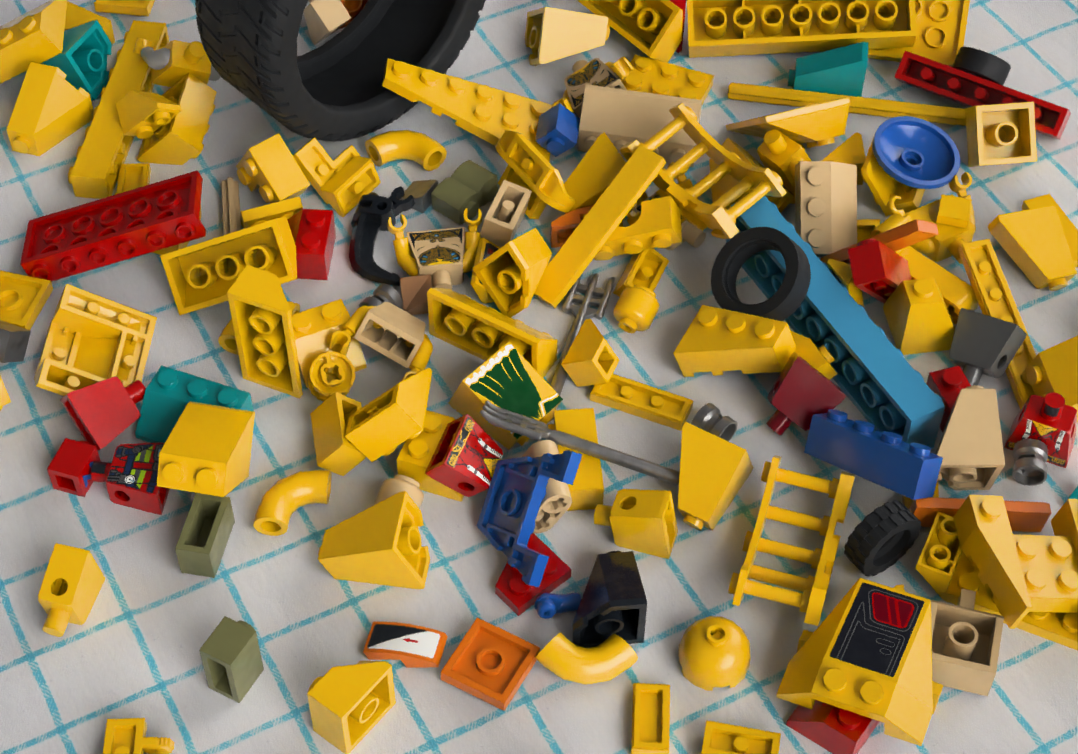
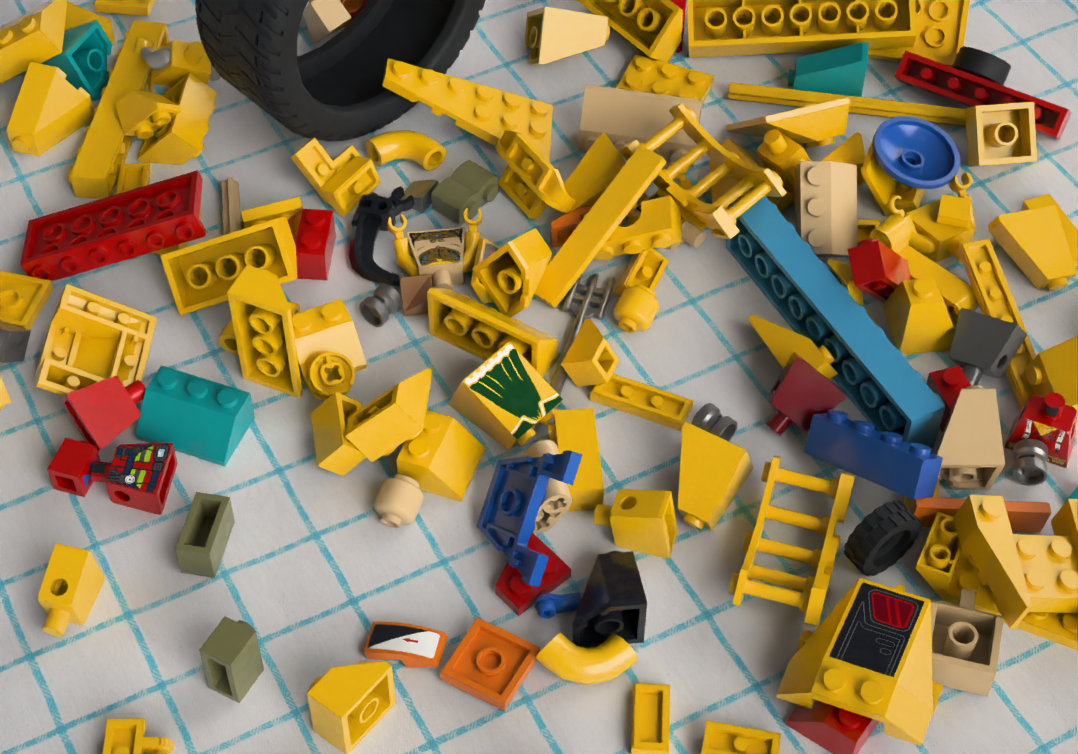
(207, 450): yellow slope -> none
(272, 170): yellow brick -> none
(289, 495): yellow cylinder -> none
(379, 545): yellow slope -> none
(389, 333): tan torso -> none
(465, 457): red torso -> none
(505, 213): tan brick -> none
(537, 430): flat silver piece -> none
(557, 130): blue brick -> none
(592, 73): torso -> none
(714, 653): yellow cylinder -> none
(733, 341): yellow wedge -> none
(741, 248): black tyre -> none
(895, 239): orange tile -> none

